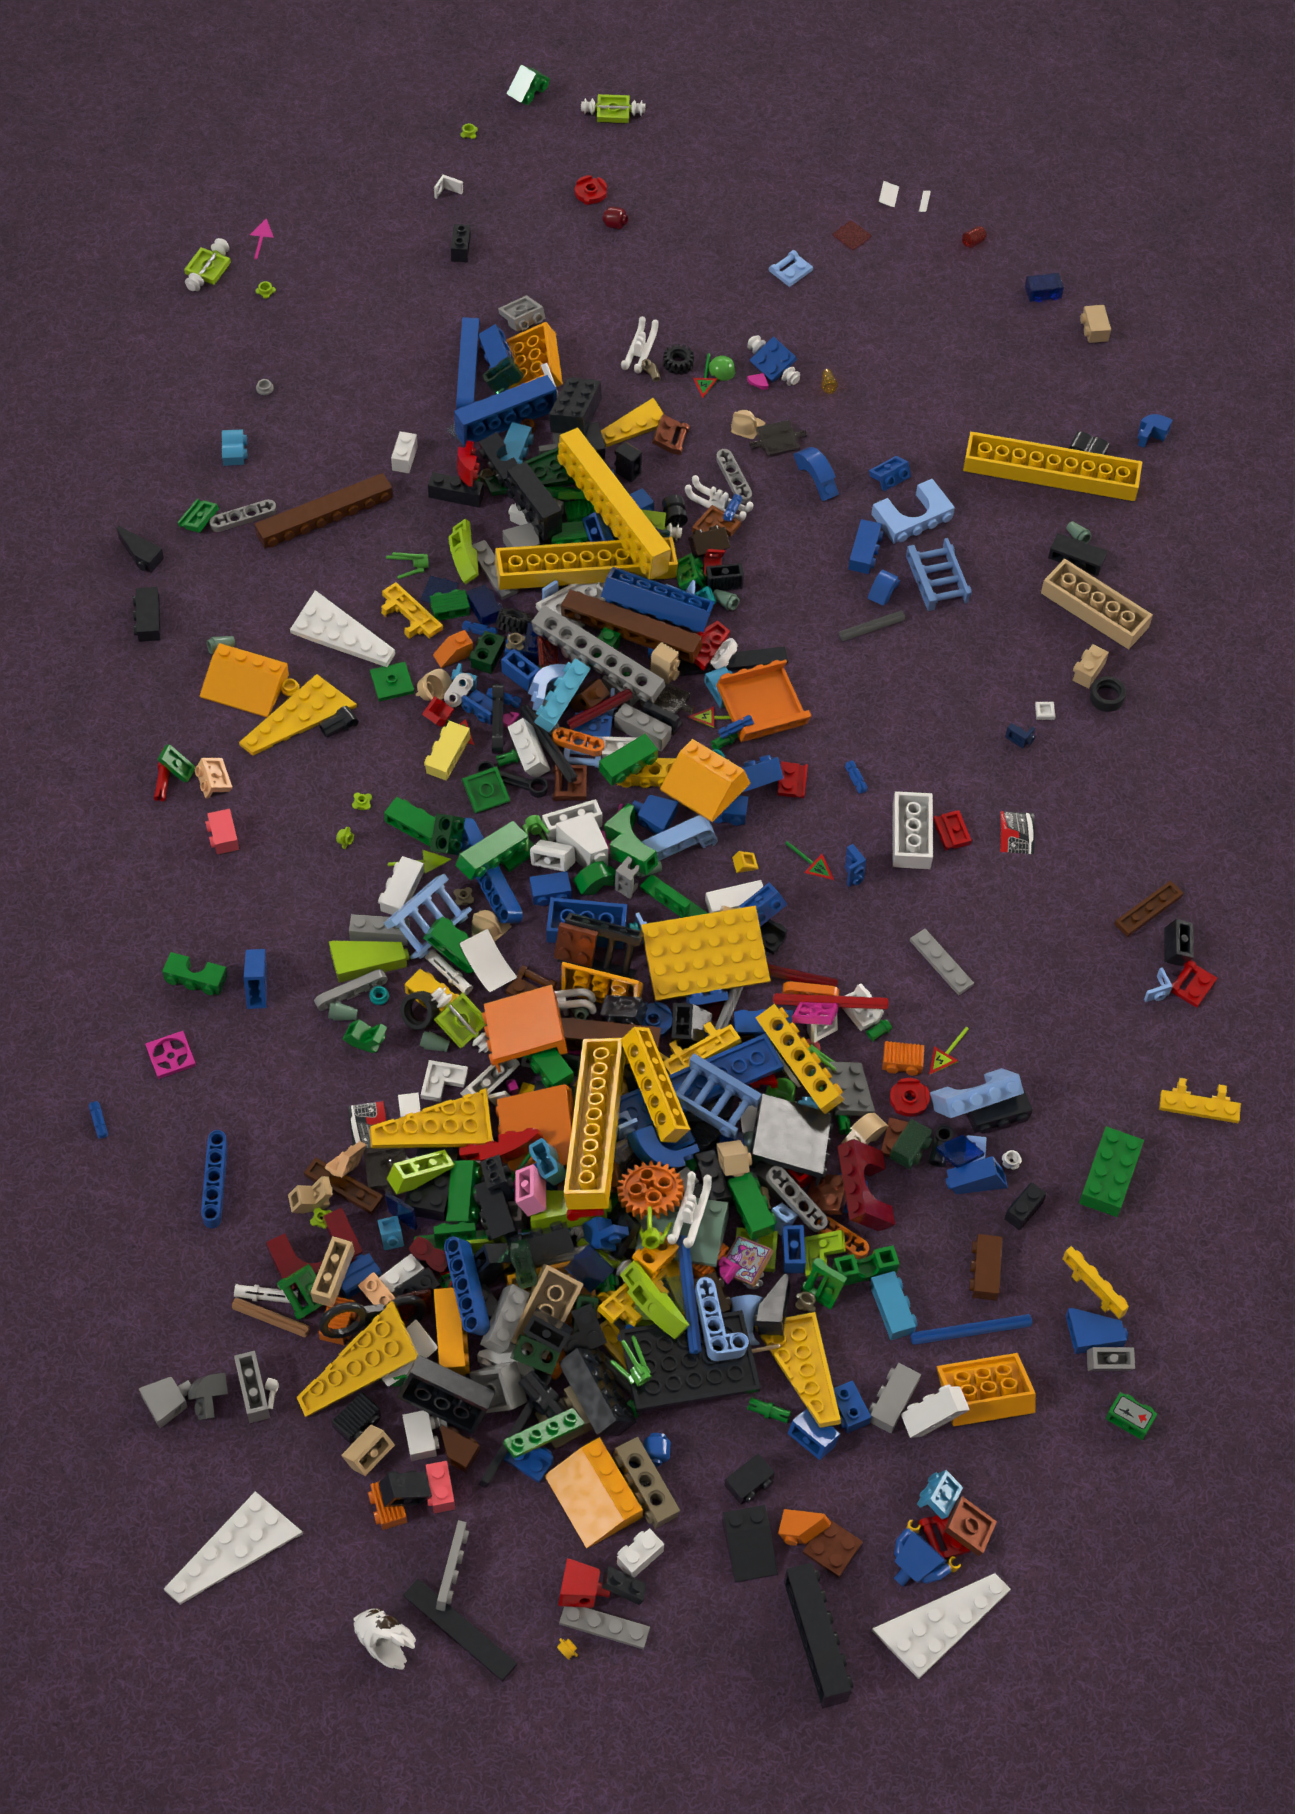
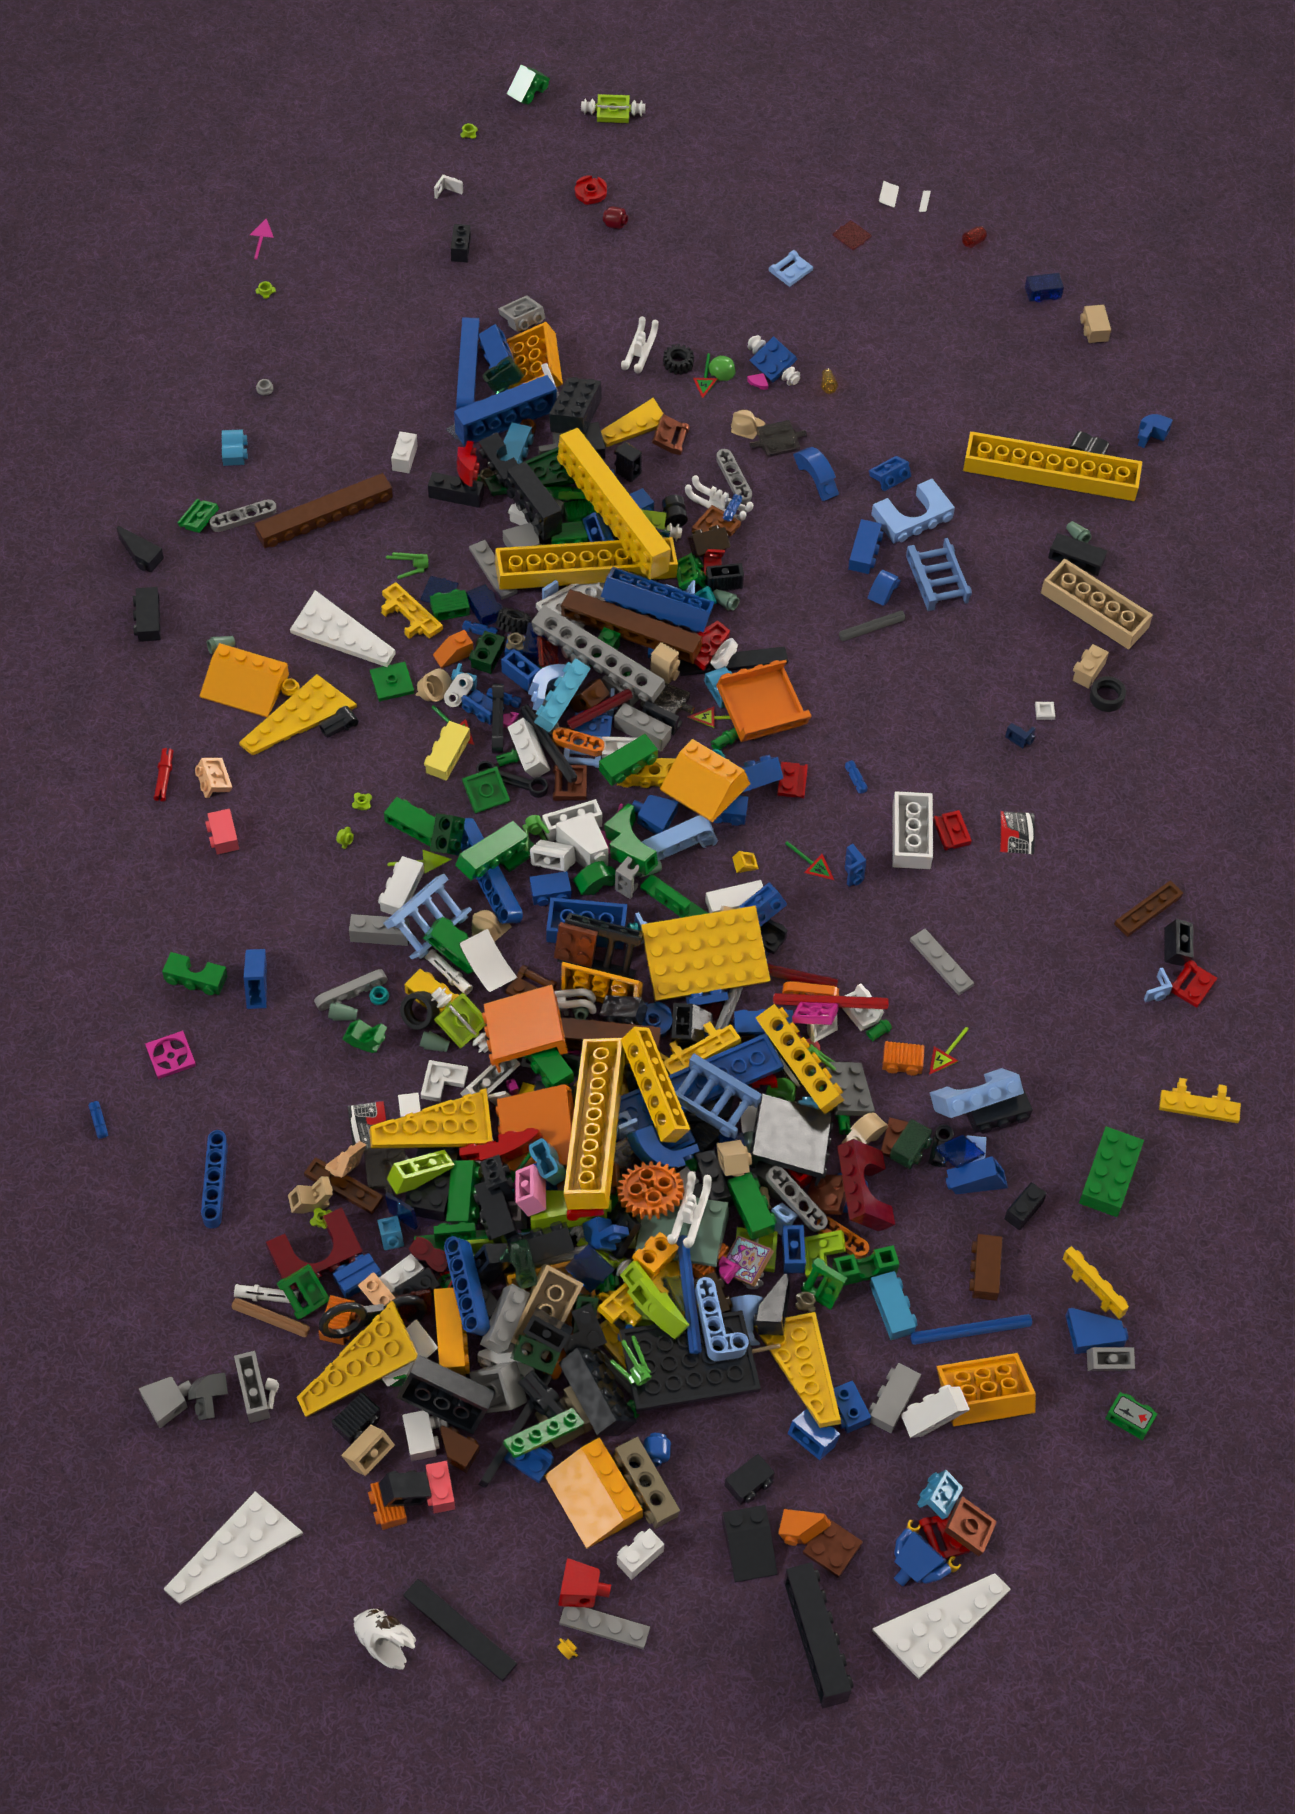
(176, 763): green plate -> none
(207, 265): lime plate -> none
(332, 1271): tan brick -> none
(359, 958): lime slope -> none
(438, 711): red panel -> none
(450, 1574): light grey plate -> none
(462, 551): lime slope -> none
(468, 899): dark tan plate -> none
(624, 1585): black plate -> none
(651, 369): dark tan arm -> none
(651, 1237): lime plant -> none
(735, 726): blue axle -> none
(769, 1410): green pin -> none
(904, 1106): red plate -> none
(1011, 1155): white plate -> none

